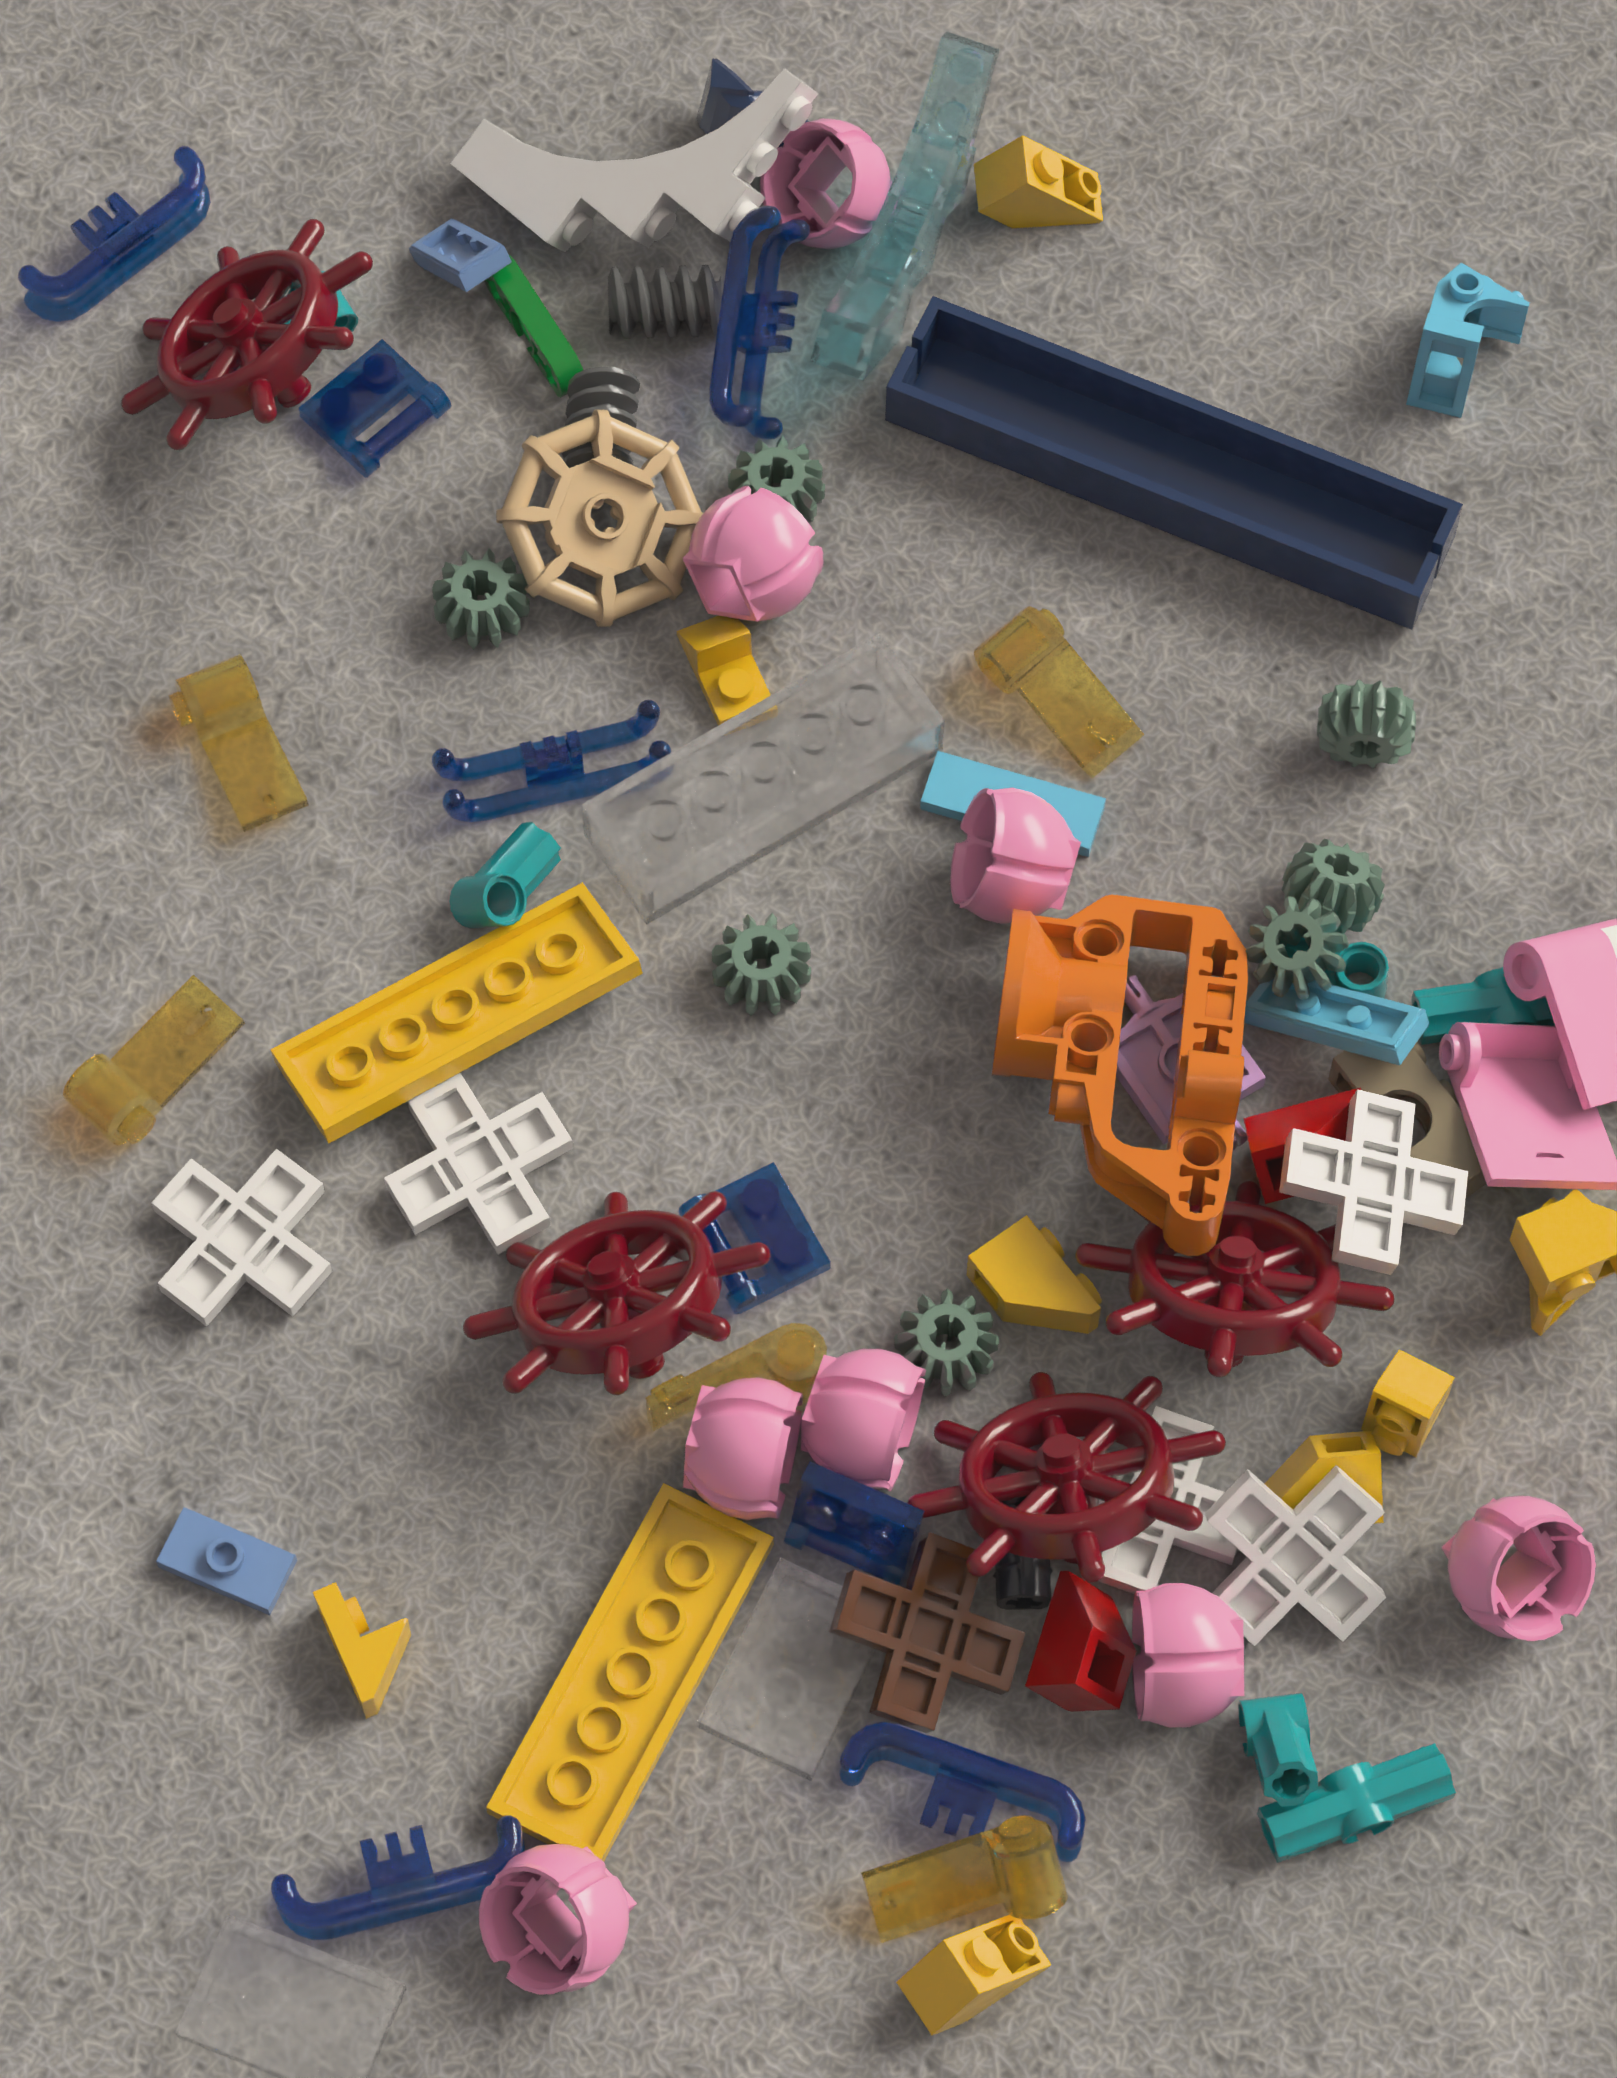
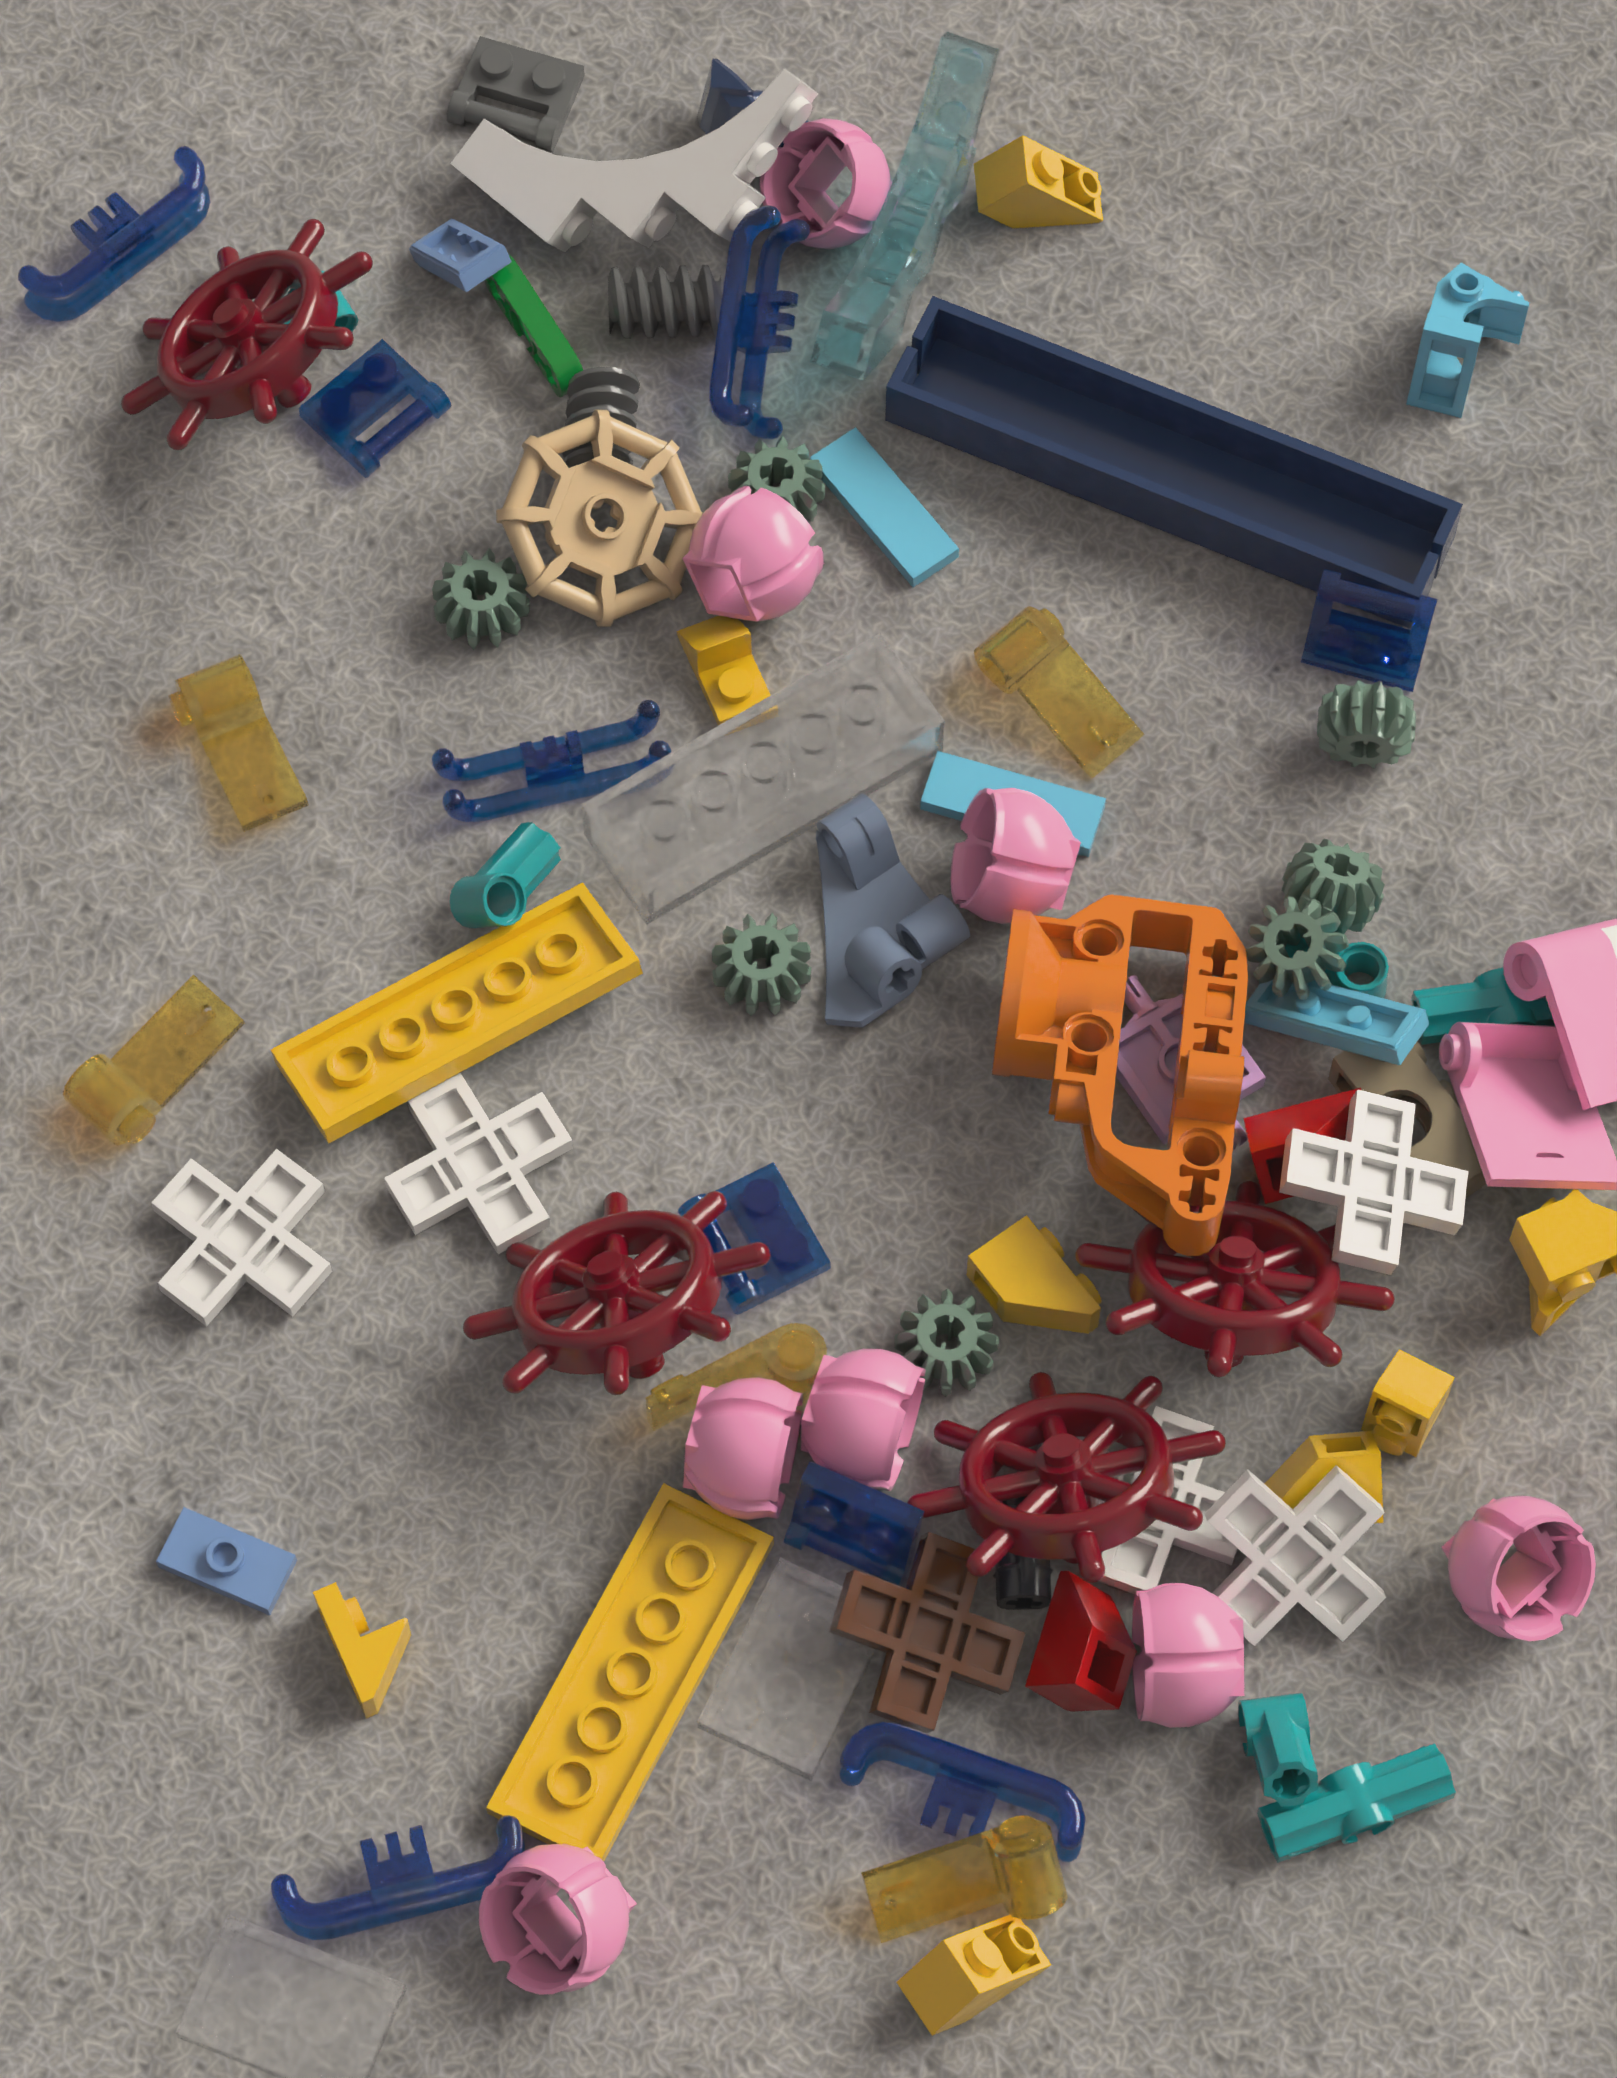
(521, 80): none -> dark grey plate
(875, 917): none -> sand blue panel
(885, 507): none -> medium azure tile
(1364, 645): none -> clear blue plate

